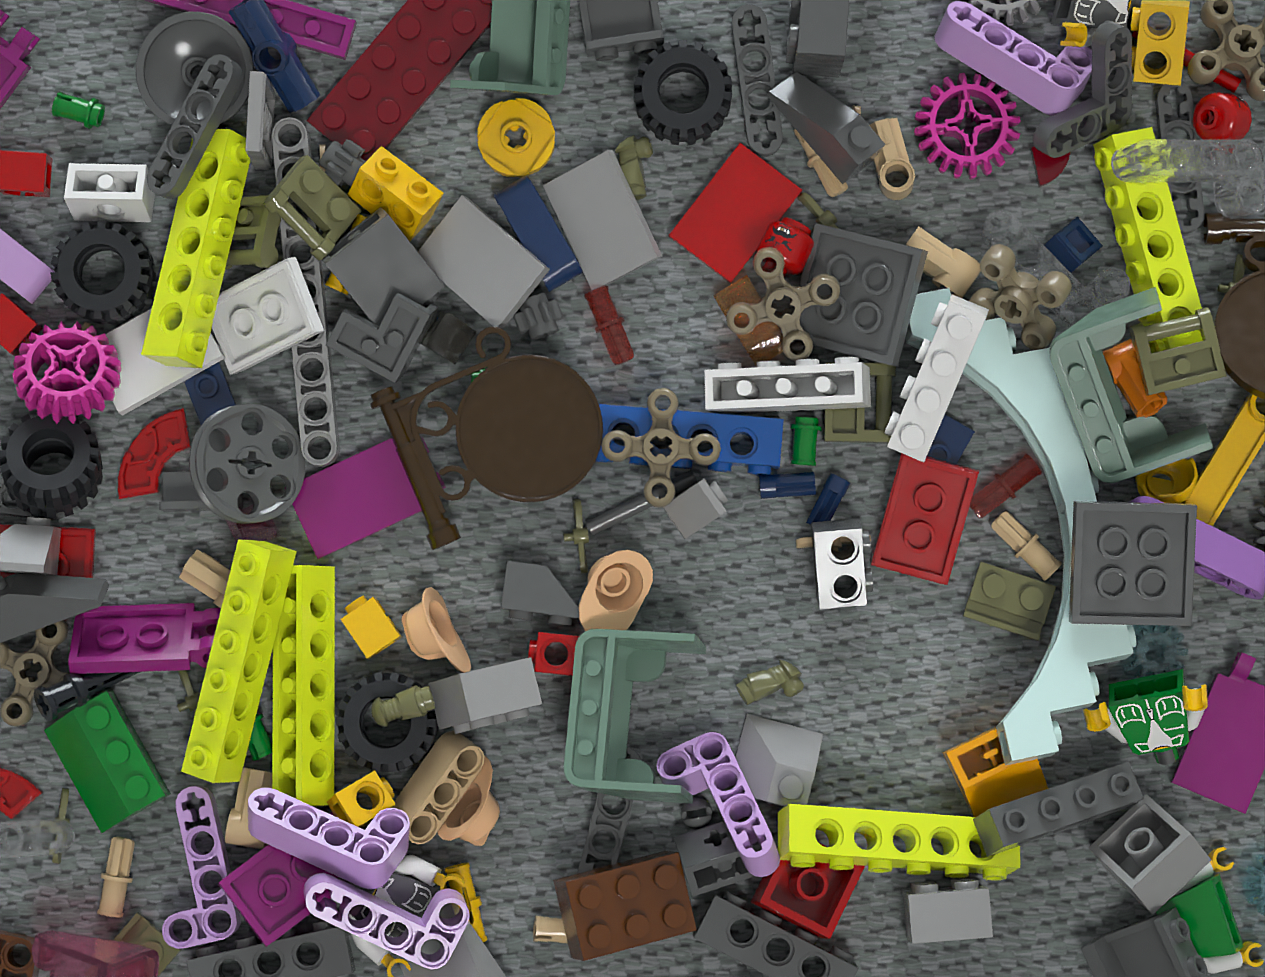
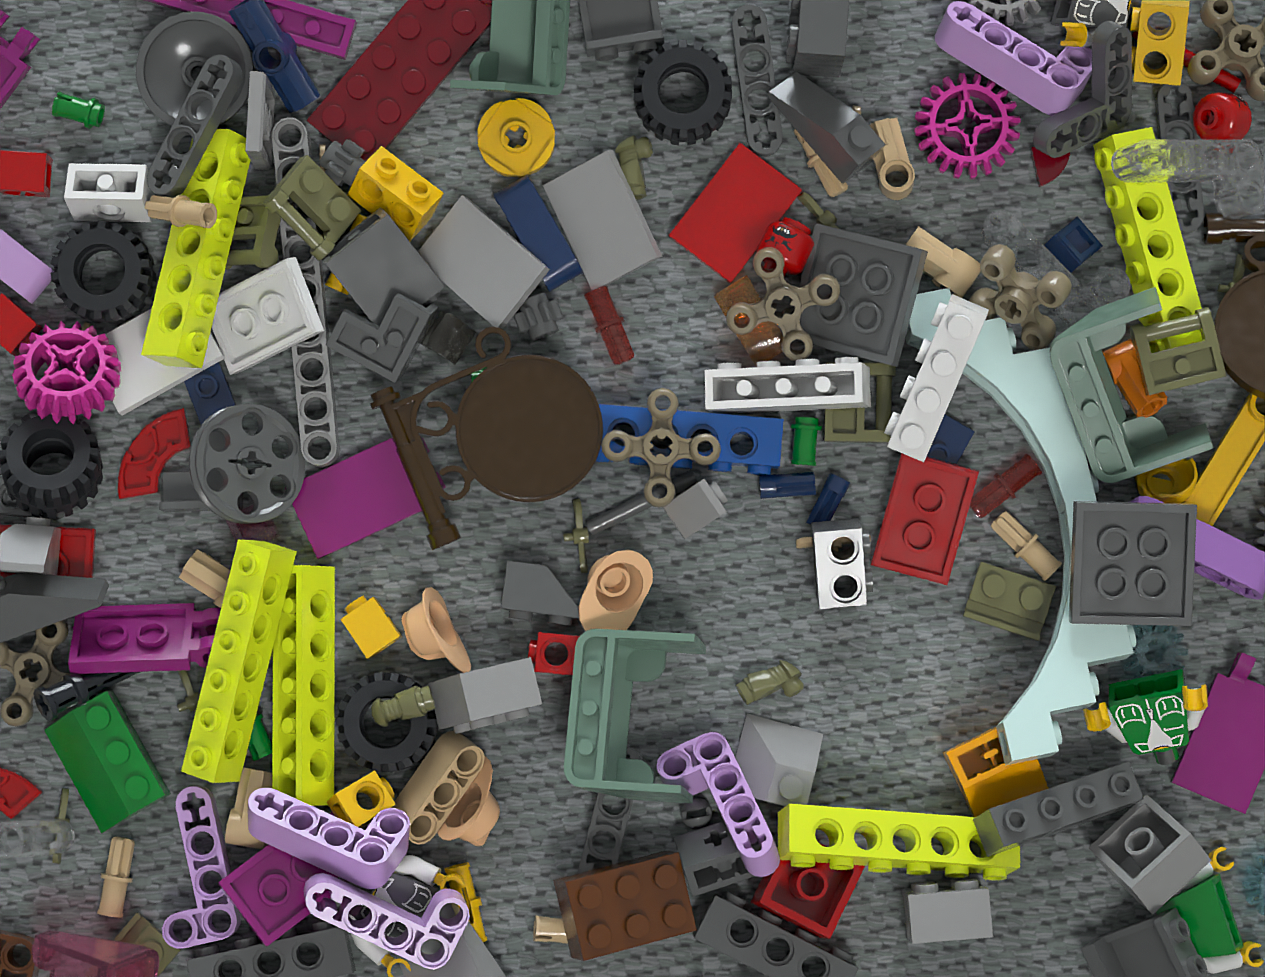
(181, 211): none -> tan axle

